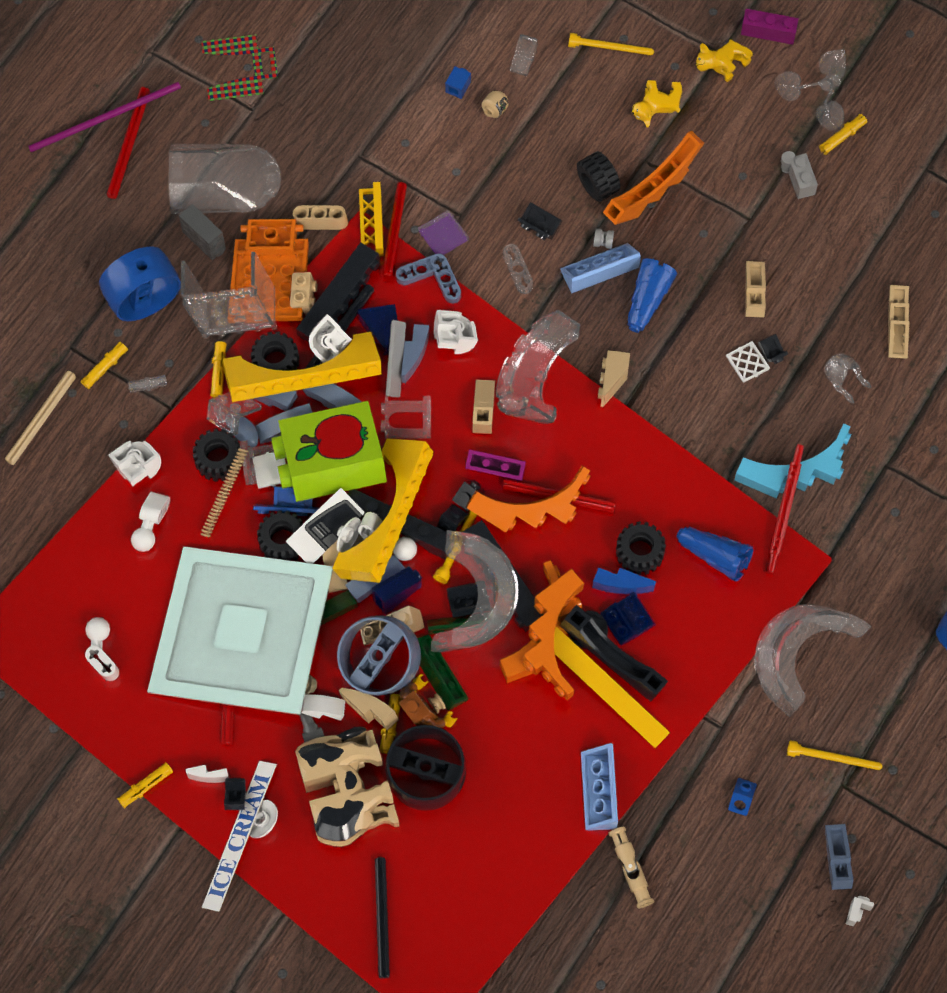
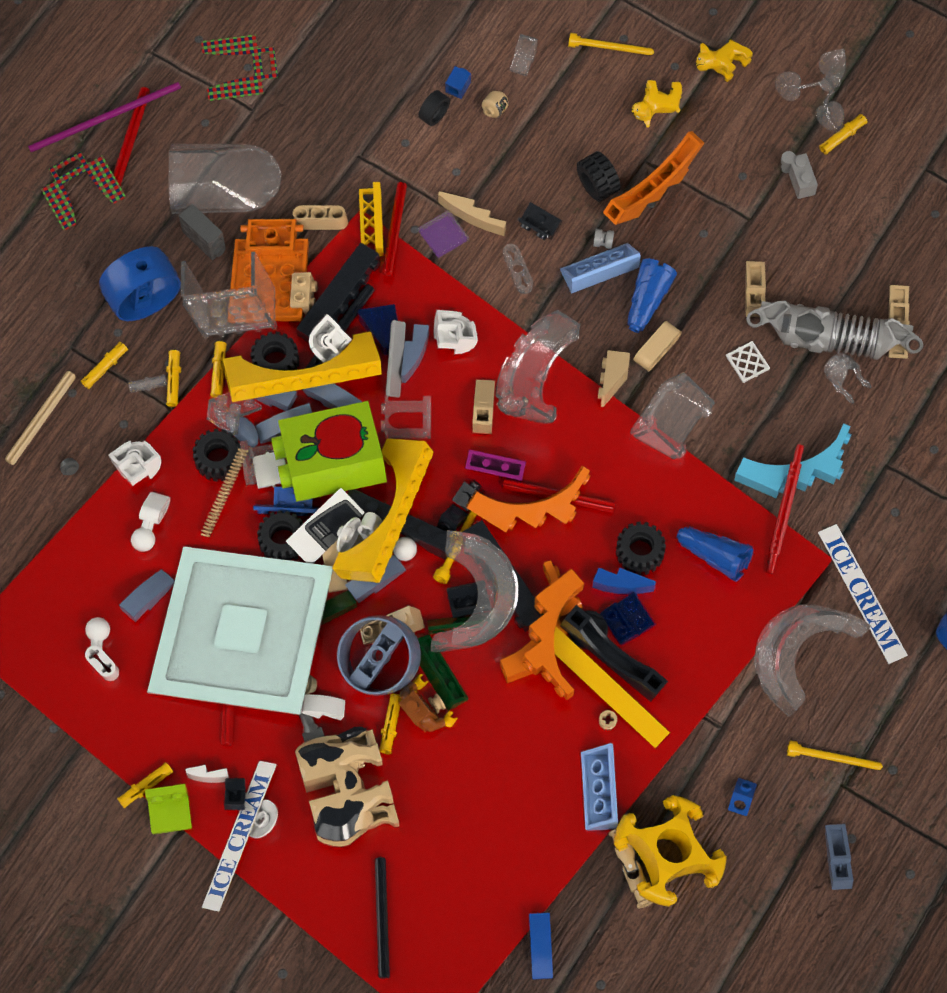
(58, 197): none -> piece
(69, 466): none -> dark grey plate
(147, 595): none -> sand blue slope
(168, 809): none -> lime bracket
(173, 370): none -> yellow pin
(369, 707): tan slope -> none
(396, 589): clear blue slope -> none
(432, 269): sand blue beam -> none
(434, 108): none -> black tyre
(440, 771): black cylinder -> none
(466, 210): none -> tan slope
(540, 946): none -> blue slope
(603, 723): none -> tan bush
(657, 346): none -> tan beam
(672, 415): none -> clear windscreen
(678, 831): none -> yellow piece
(769, 26): magenta brick -> none
(772, 349): black bracket -> none
(824, 330): none -> piece
(855, 912): white bracket -> none
(862, 594): none -> white sticker

